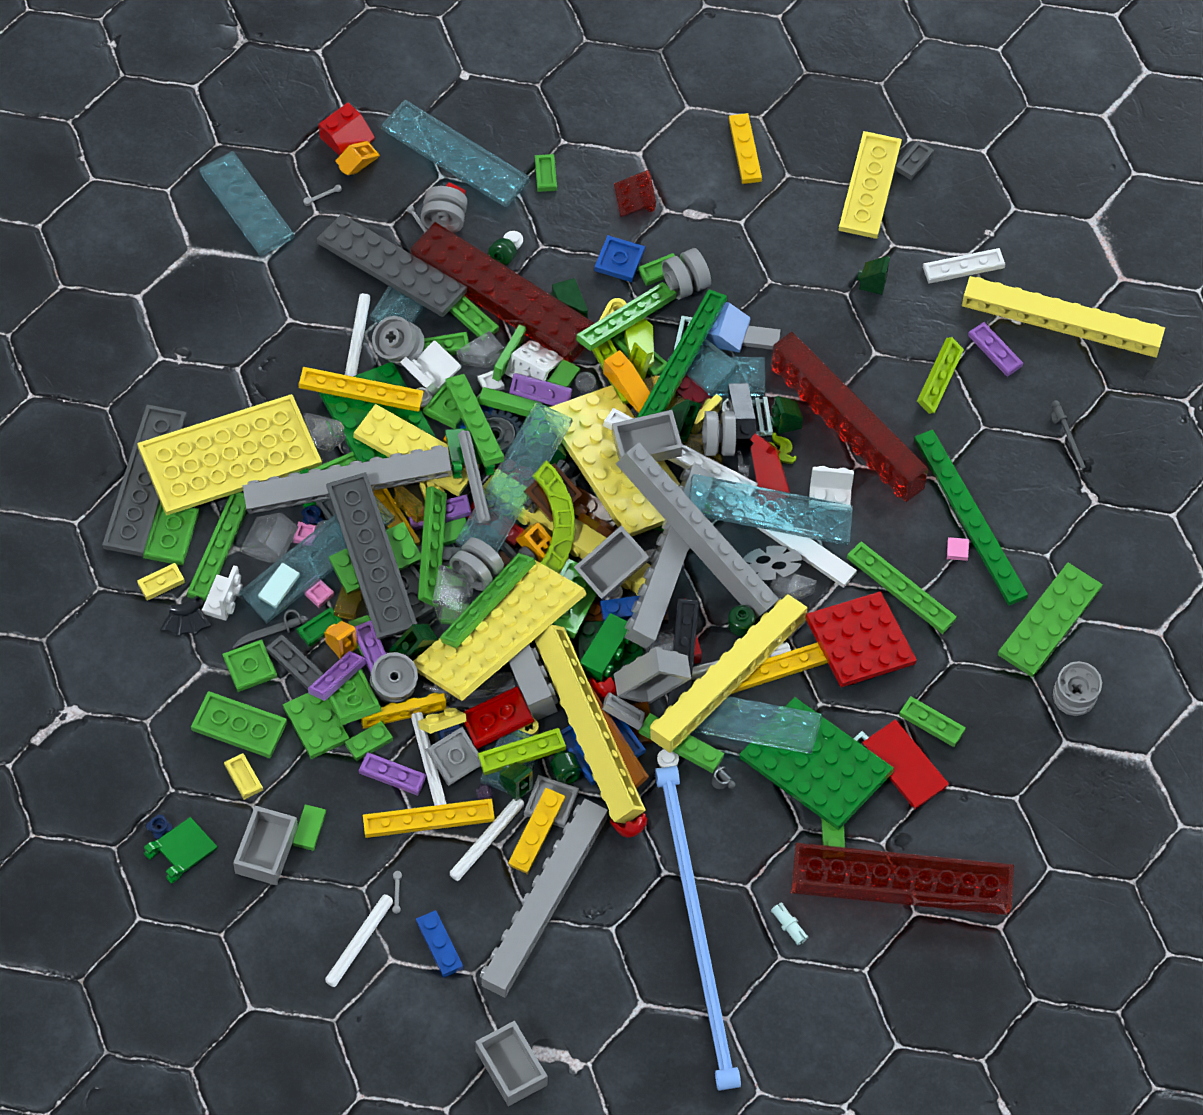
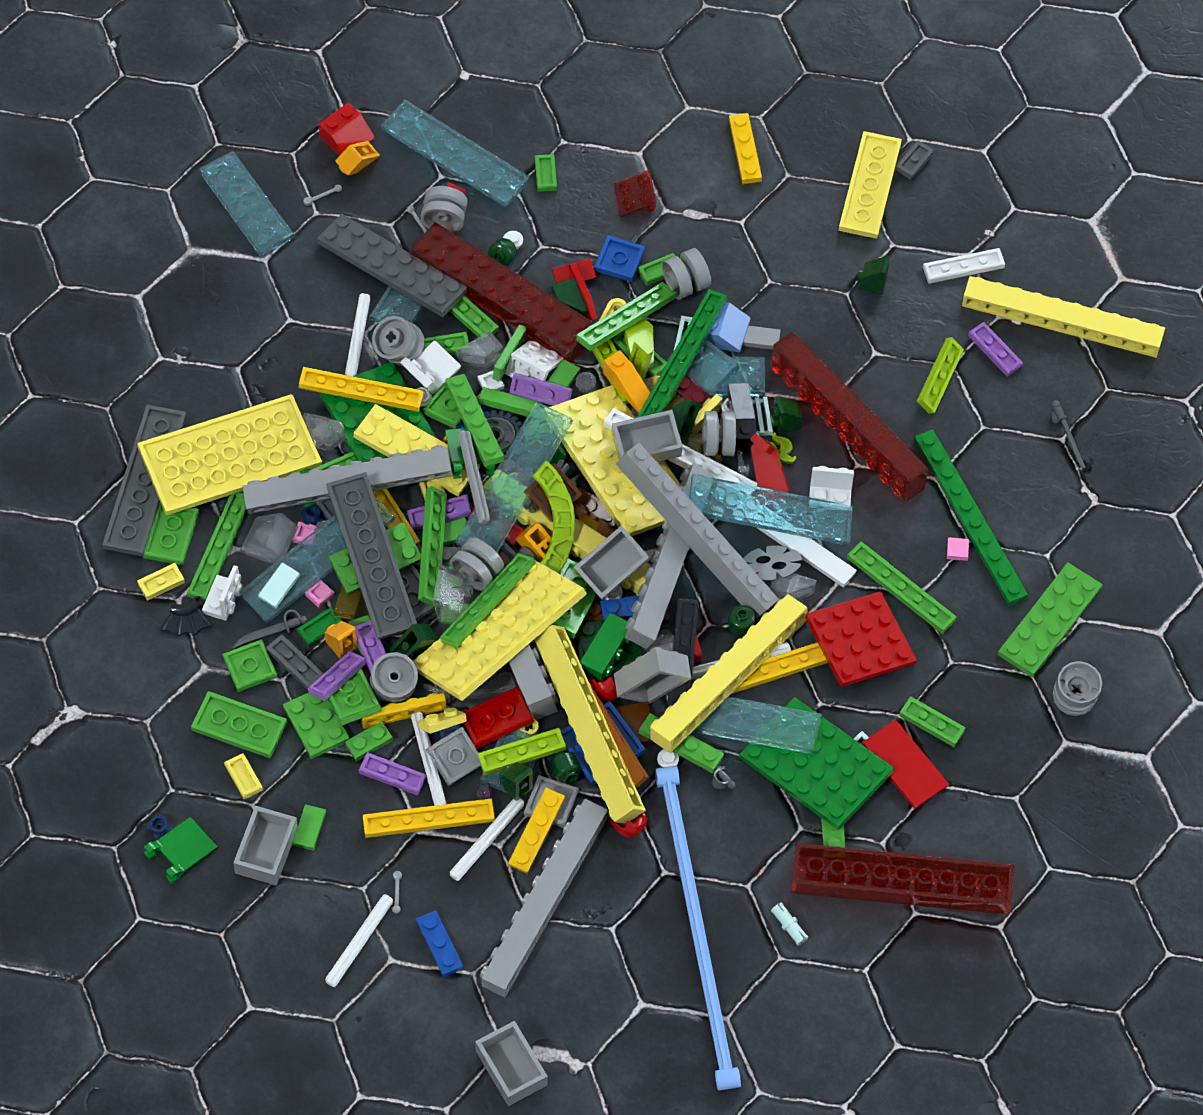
(409, 503): clear yellow plate -> none
(581, 271): none -> red piece
(623, 711): light grey tile -> none

